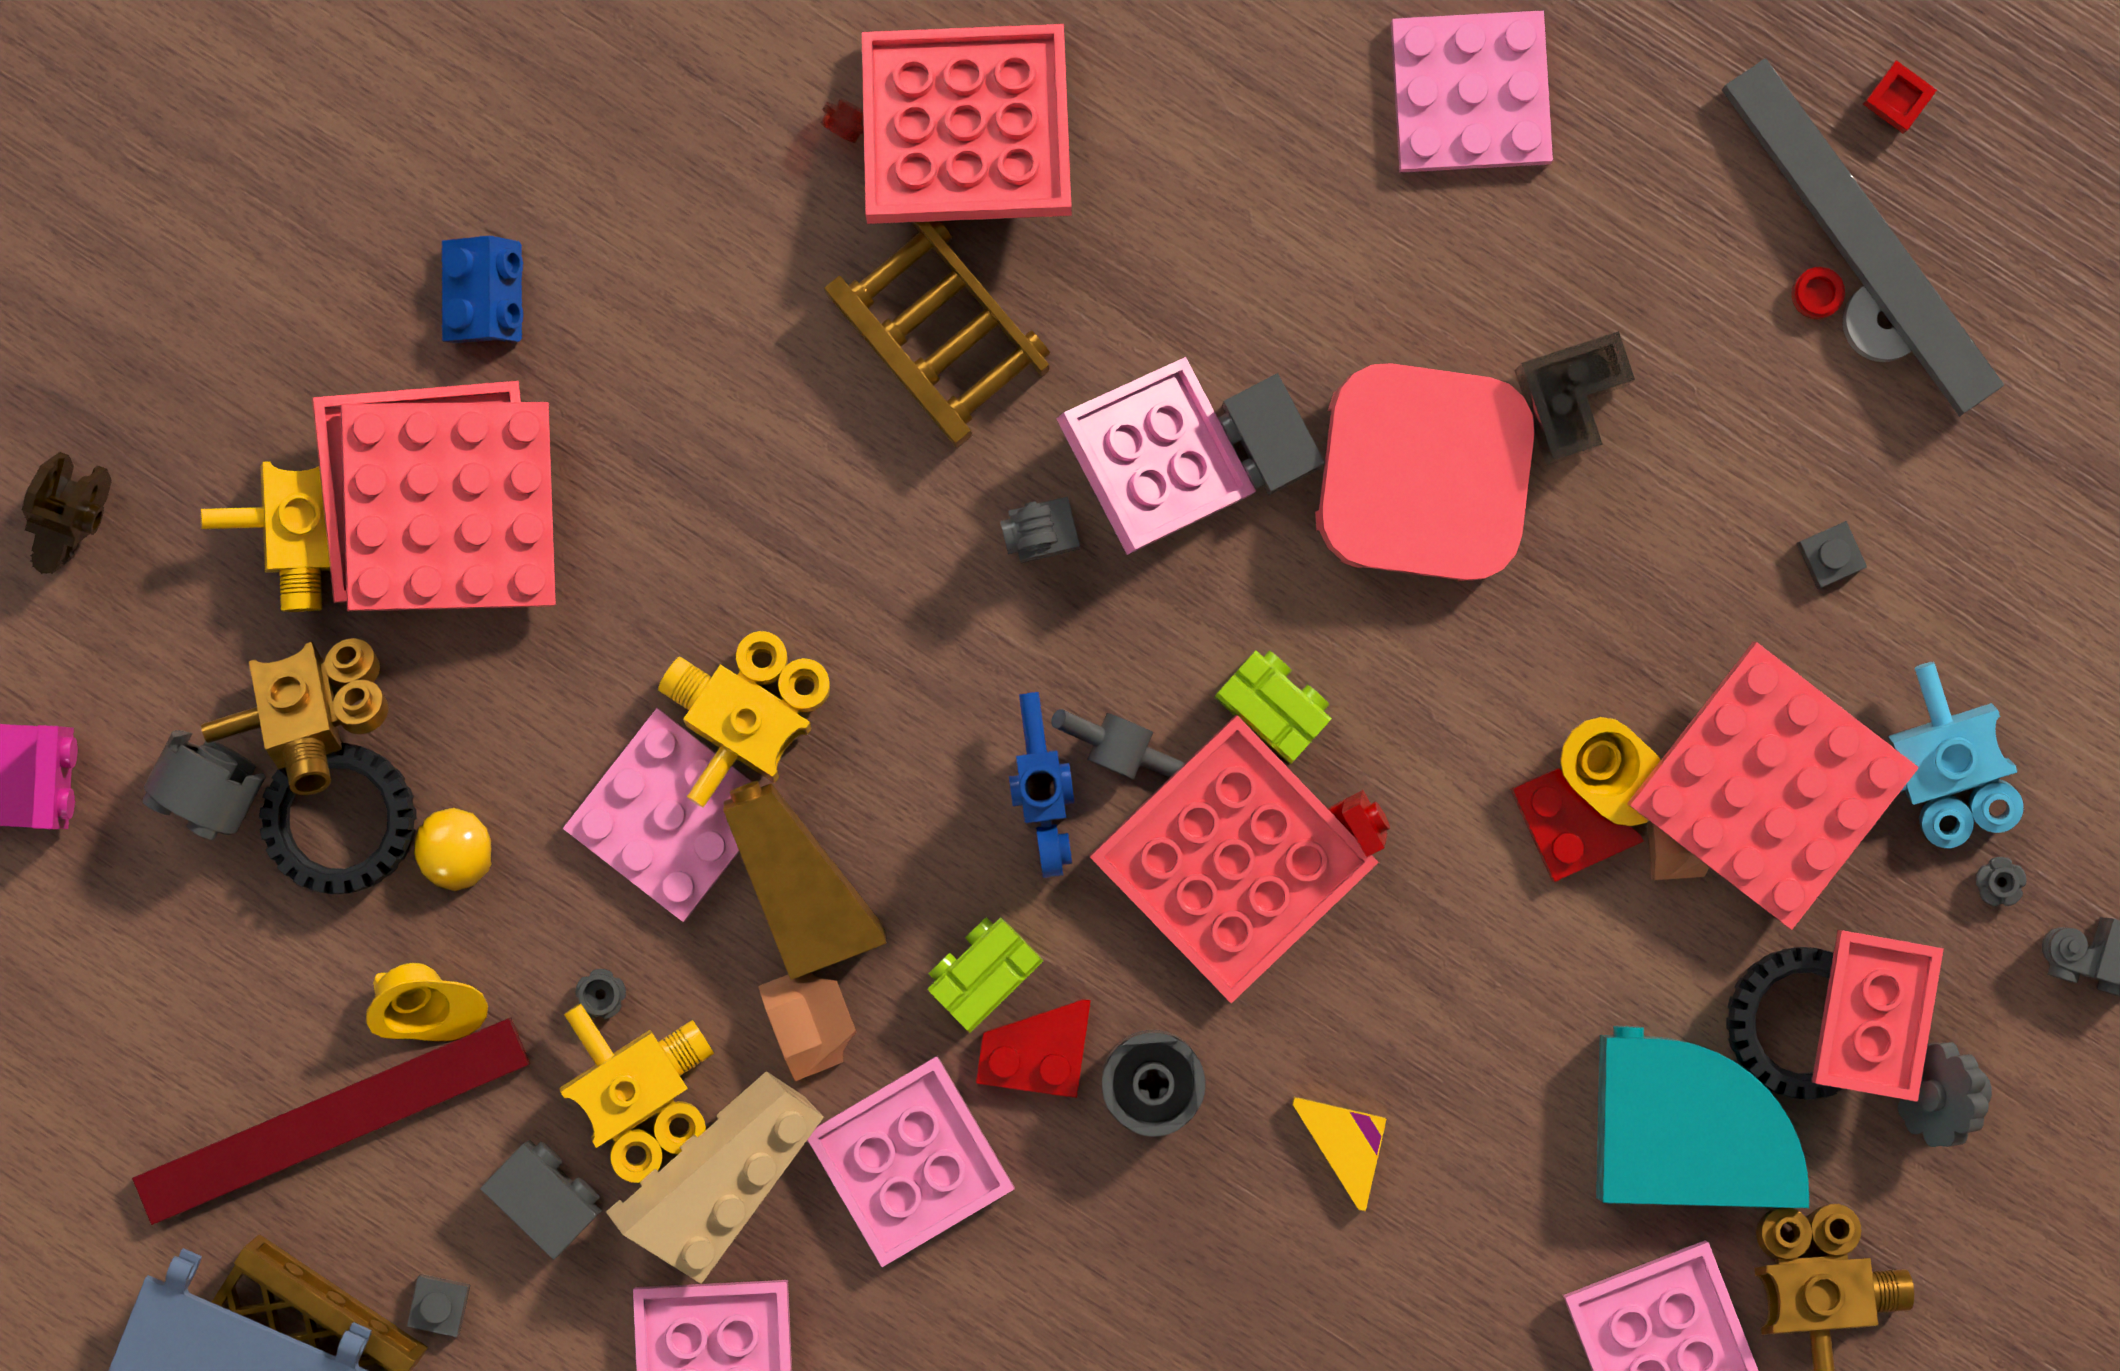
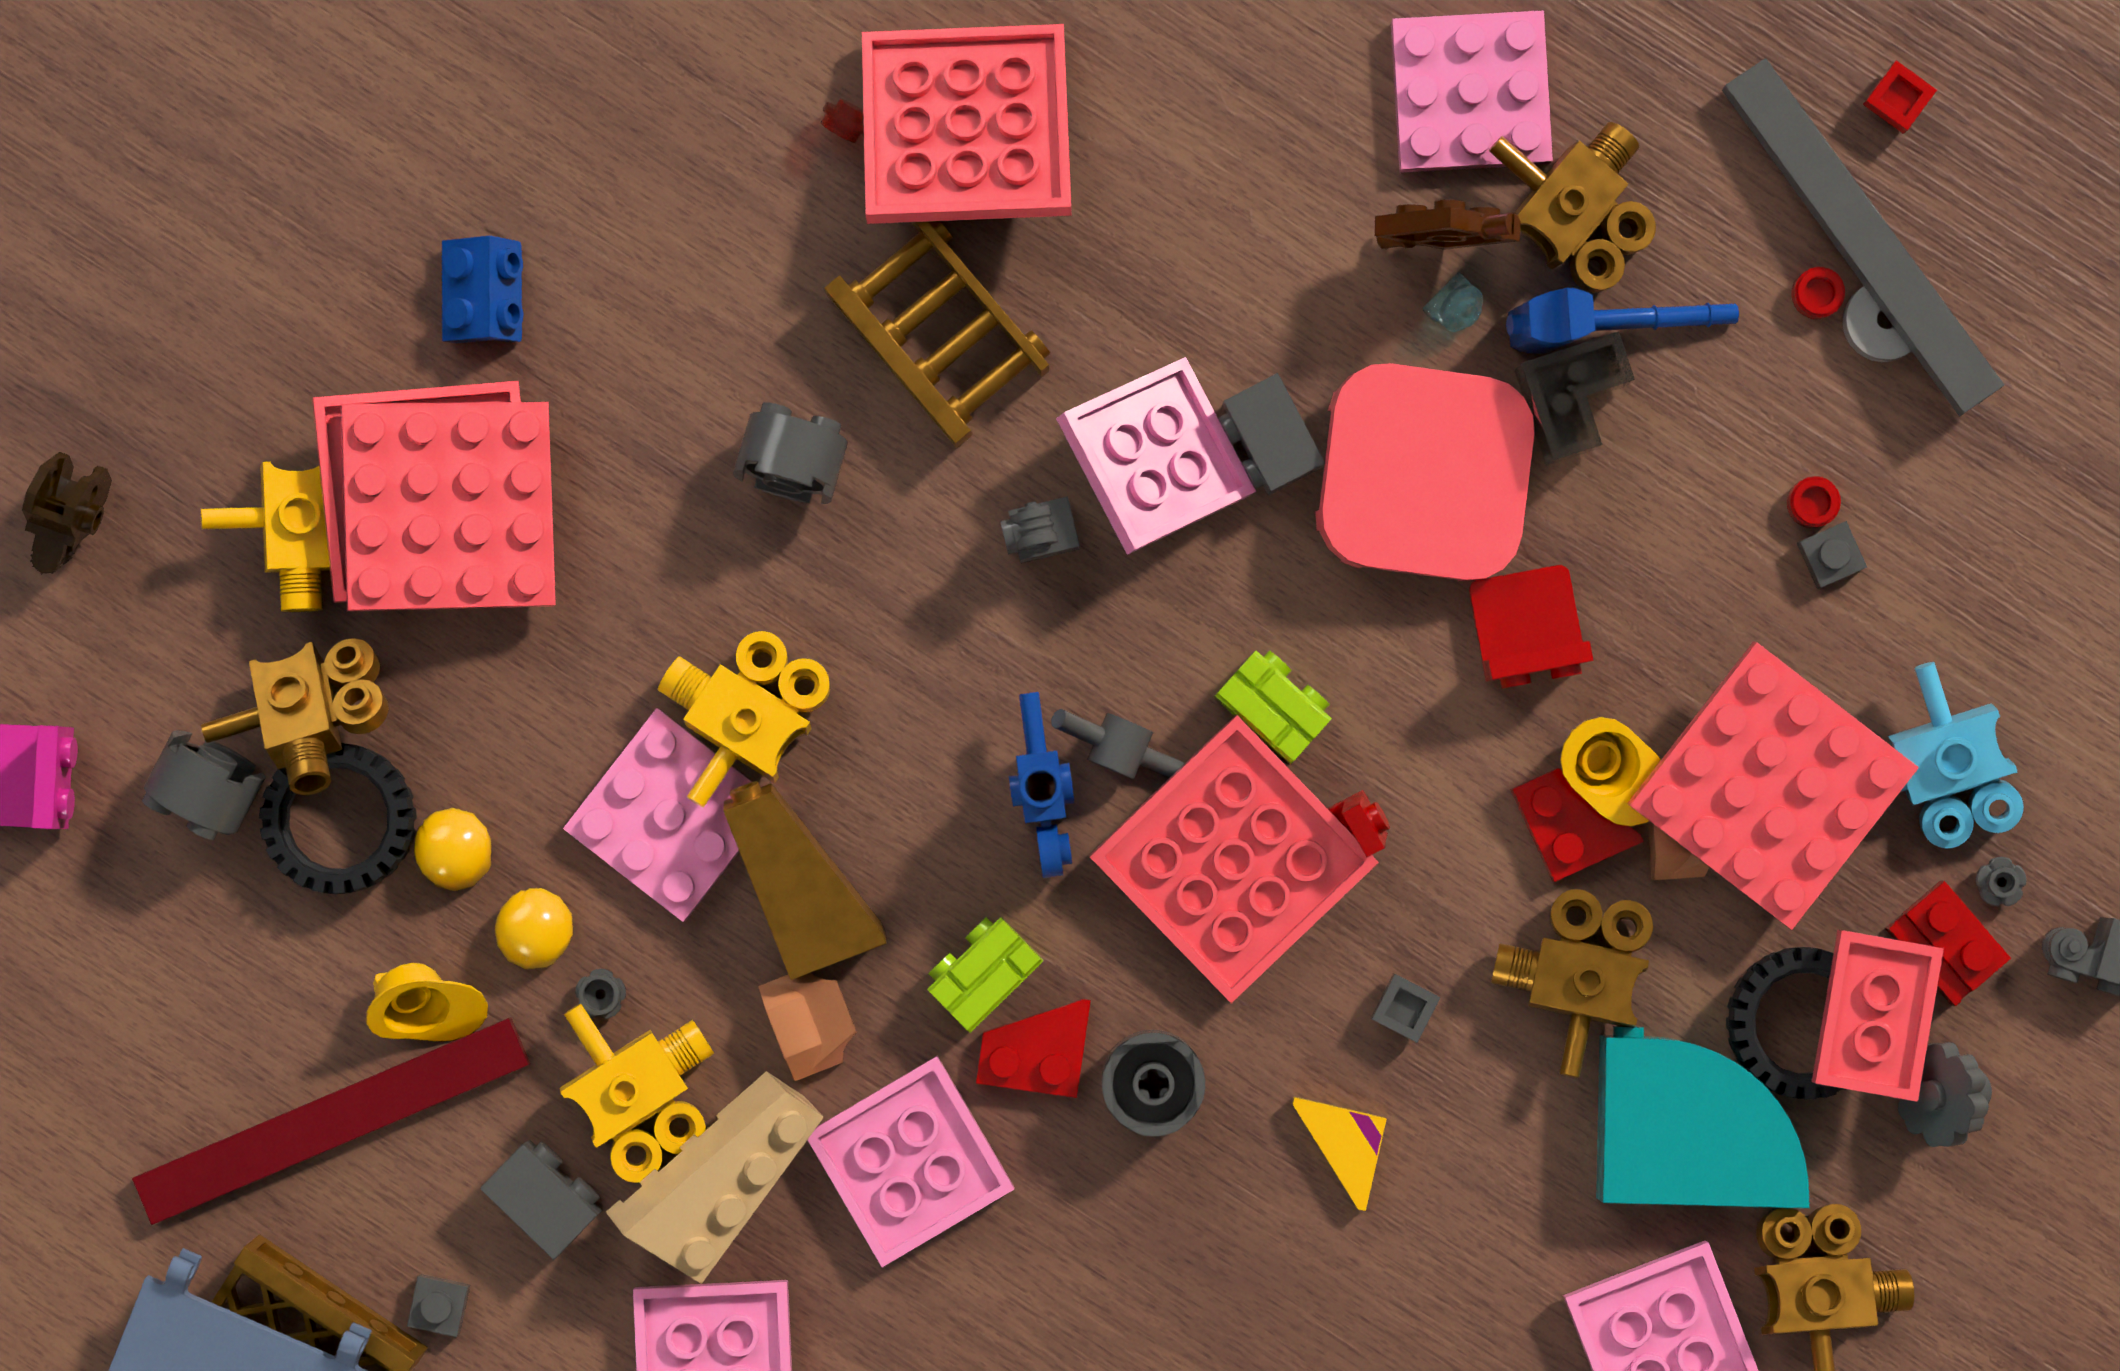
(533, 928): none -> yellow hair
(791, 454): none -> dark grey brick
(1405, 1007): none -> dark grey plate
(1445, 226): none -> reddish brown plate
(1456, 304): none -> clear light blue plate
(1528, 626): none -> red bracket
(1569, 315): none -> blue piece
(1575, 200): none -> pearl gold piece
(1580, 976): none -> pearl gold piece
(1813, 502): none -> red tile
(1947, 923): none -> red plate

